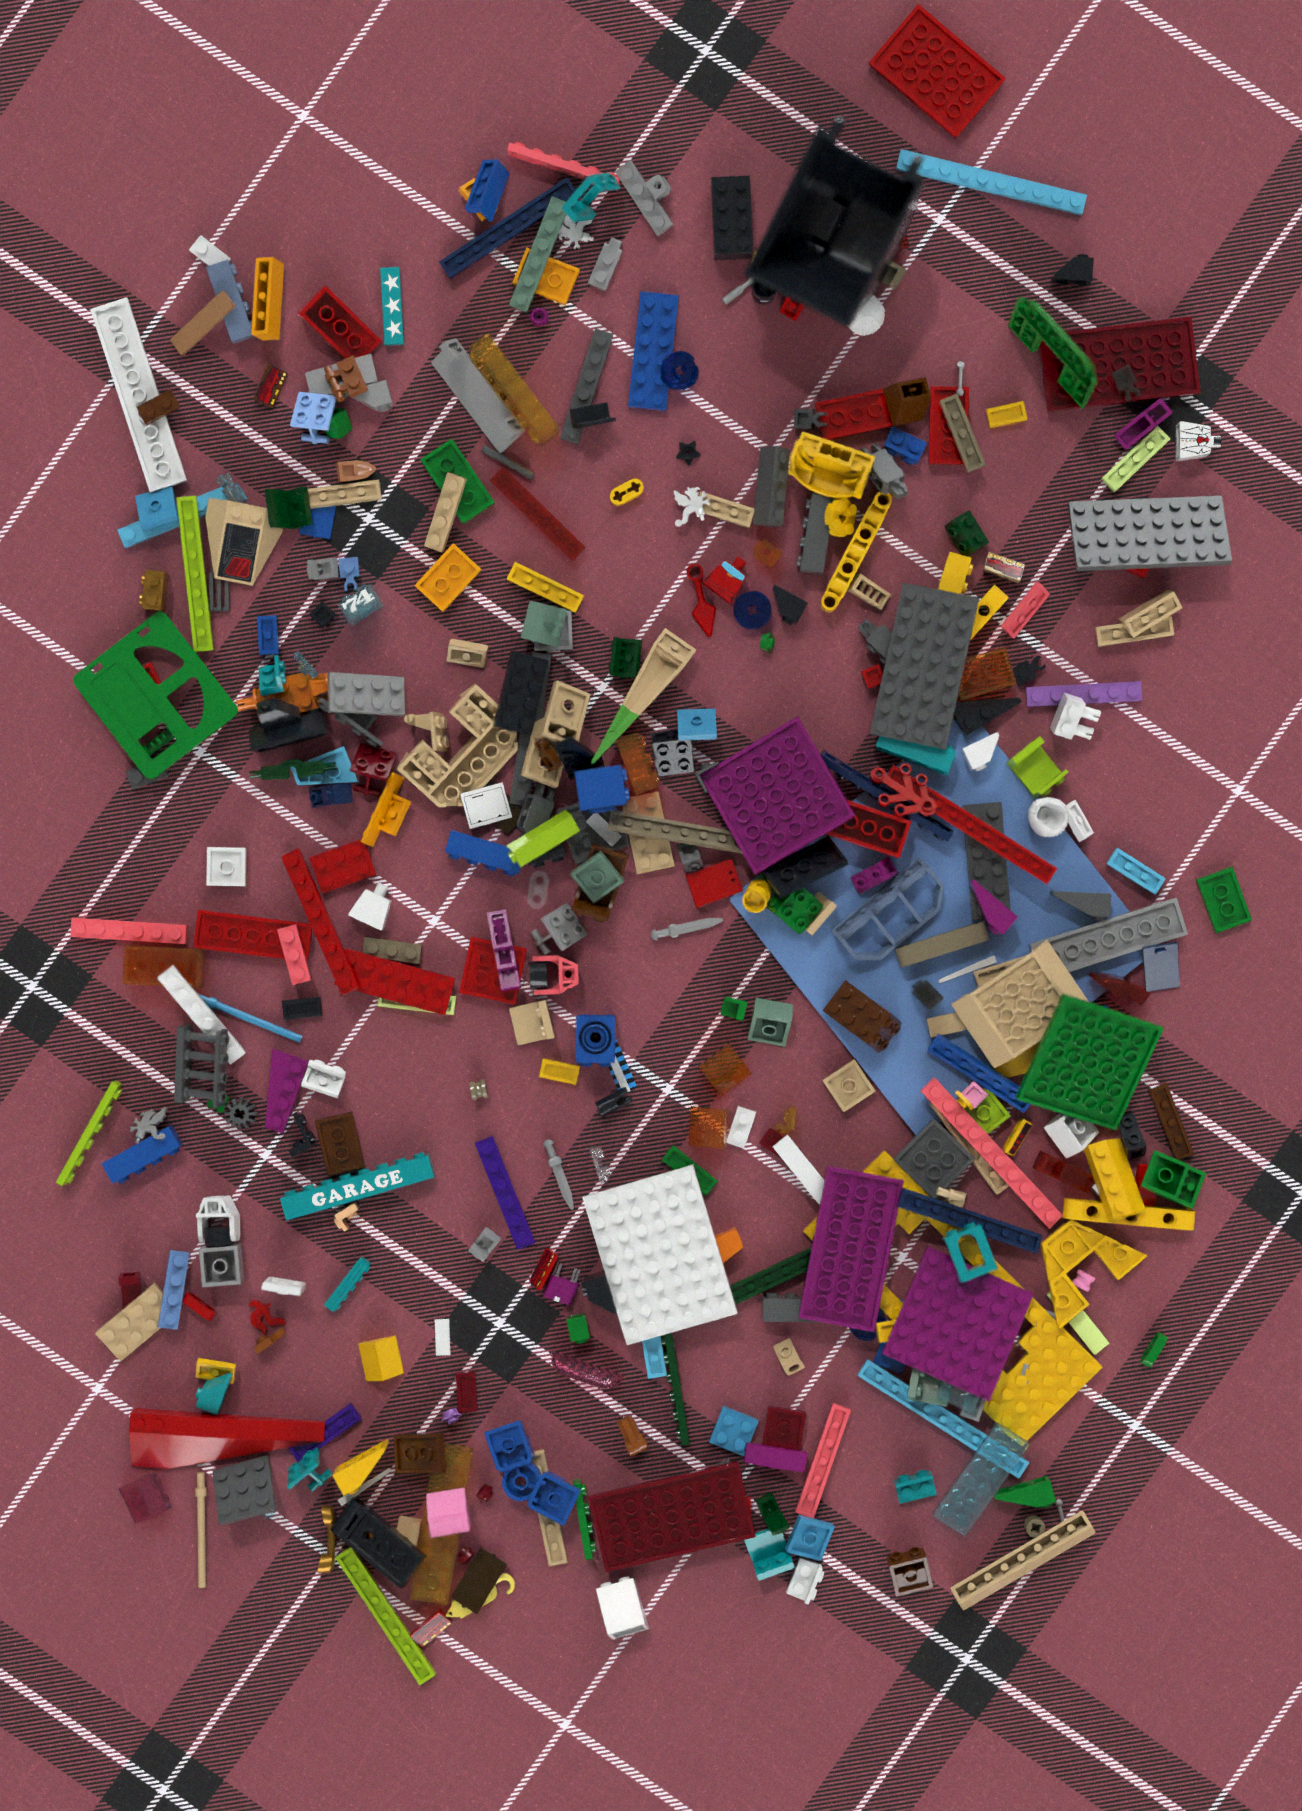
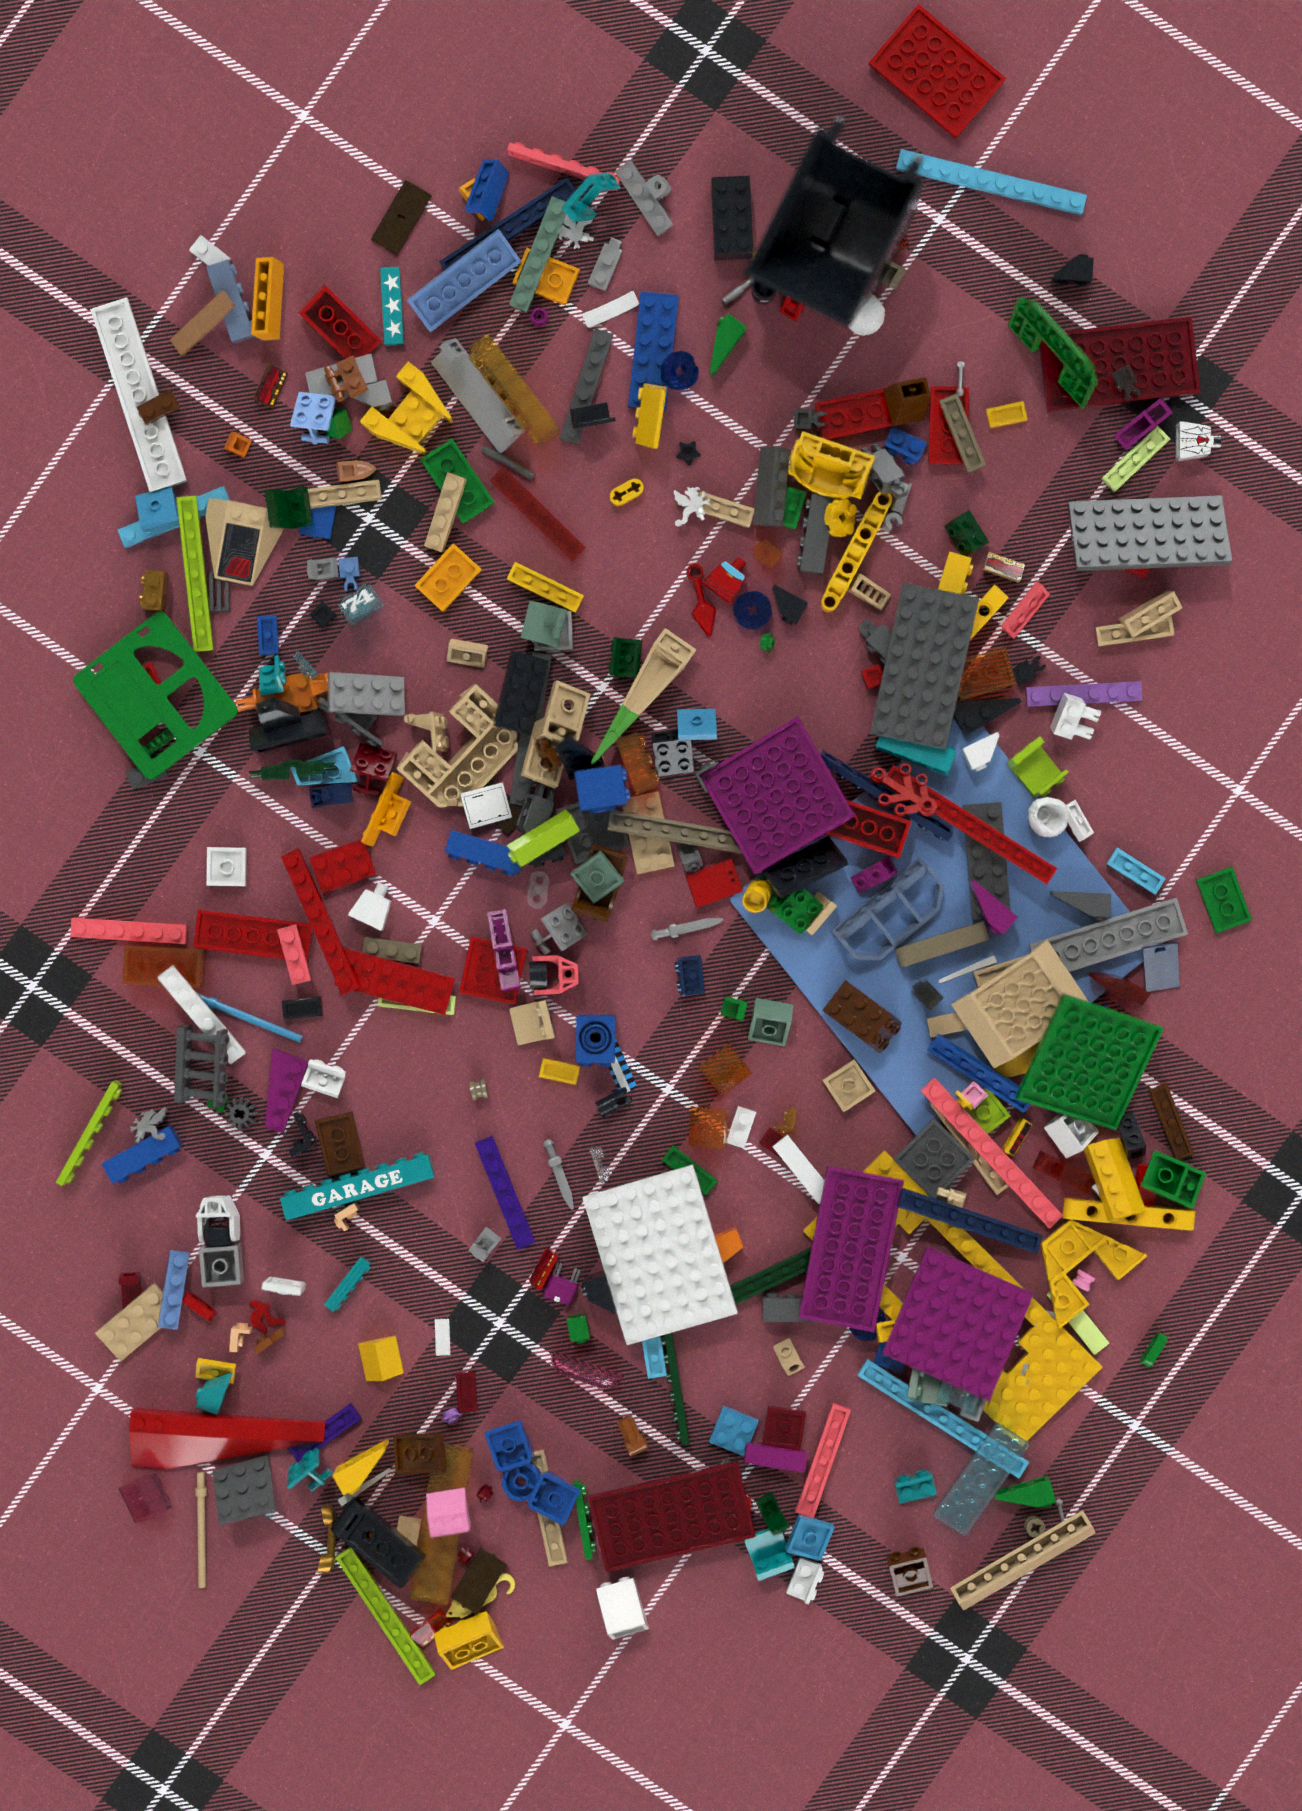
(231, 491): clear light blue plate -> none
(236, 1338): none -> light nougat bracket
(237, 444): none -> orange slope
(394, 231): none -> dark brown piece
(413, 417): none -> yellow wedge
(464, 280): none -> medium blue plate
(468, 1640): none -> yellow slope
(600, 827): white sticker -> none
(610, 309): none -> white sticker
(649, 415): none -> yellow slope
(690, 974): none -> dark blue bracket
(727, 337): none -> green slope
(793, 505): none -> green plate
(896, 510): none -> light grey piece
(951, 1240): teal panel -> none

